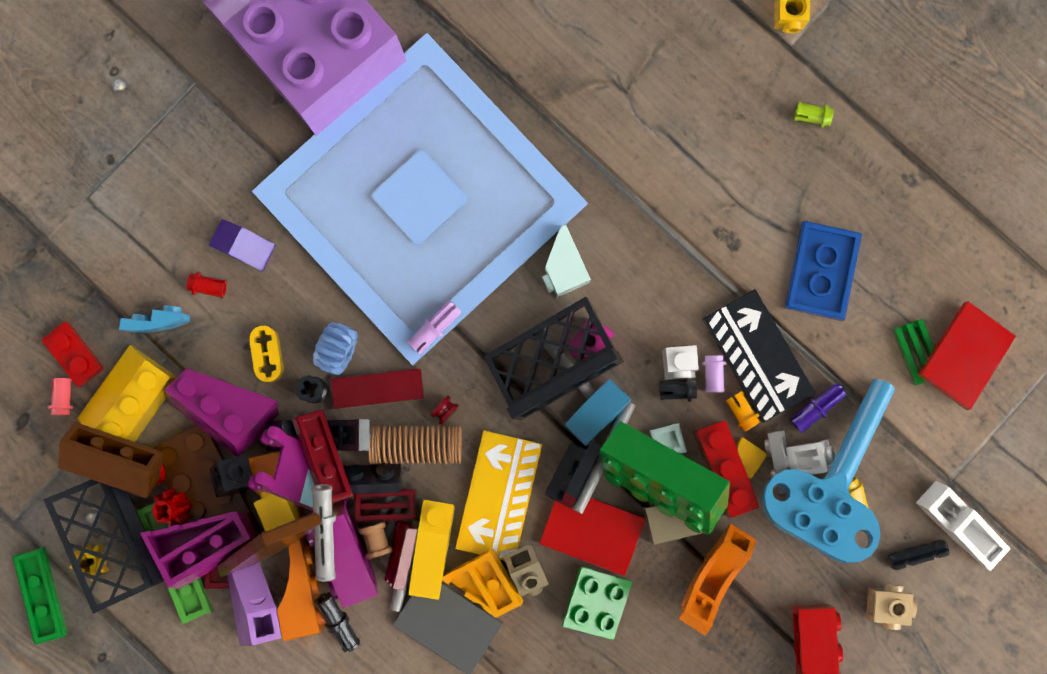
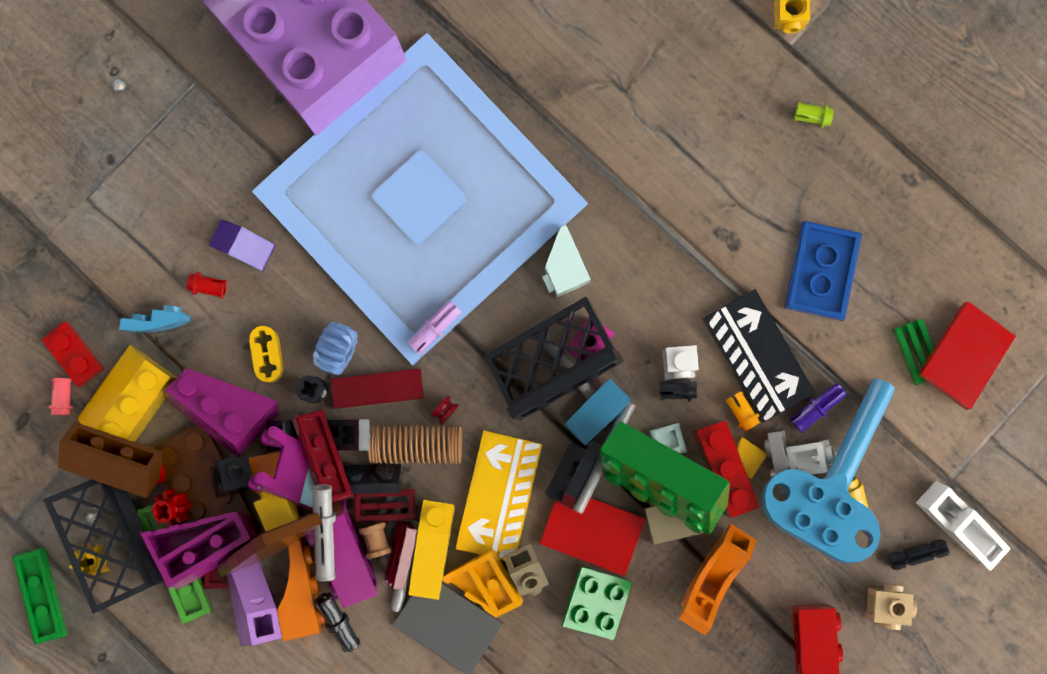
(714, 373): lavender pin -> none

